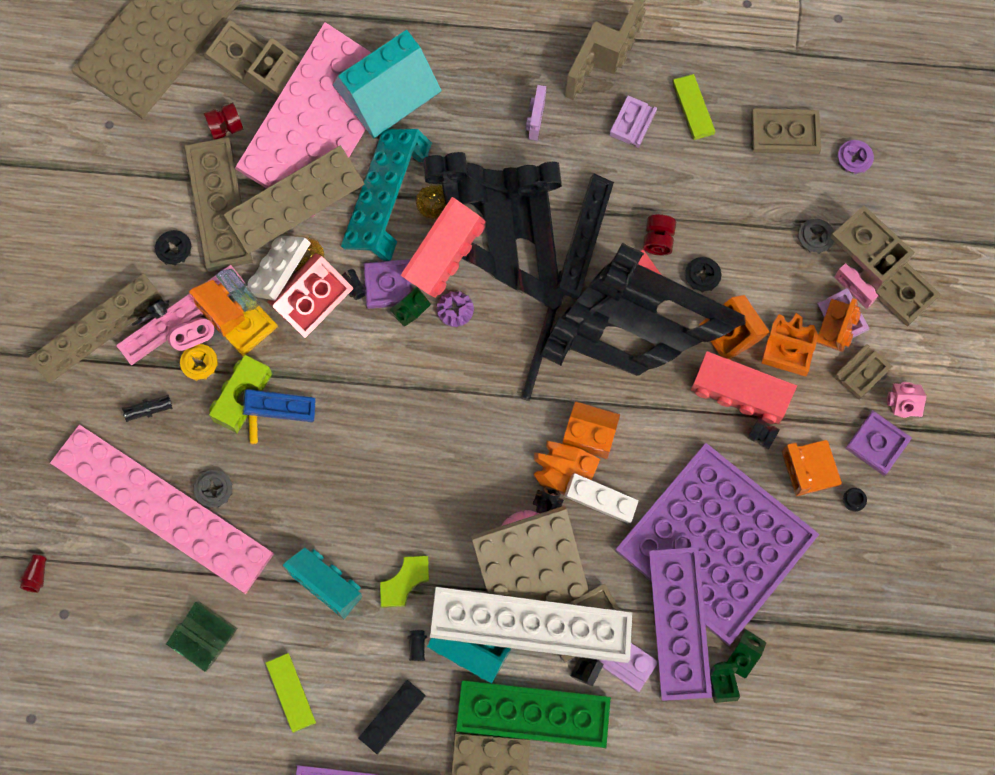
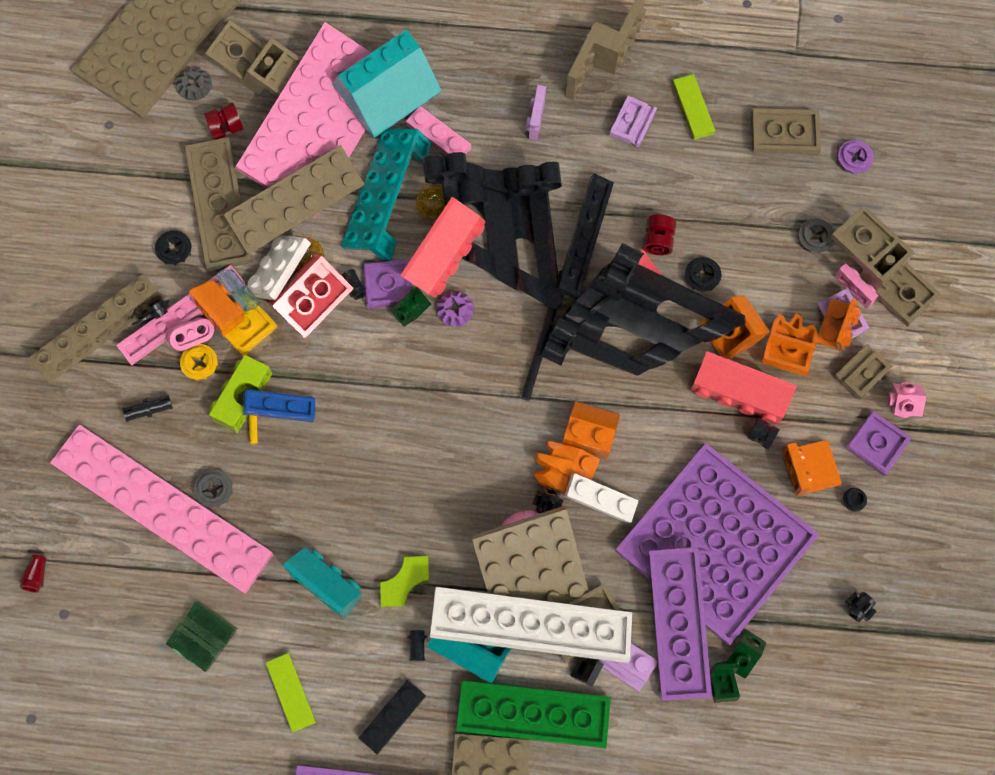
(192, 92): none -> dark grey gear
(437, 132): none -> bright pink plate
(860, 606): none -> black gear

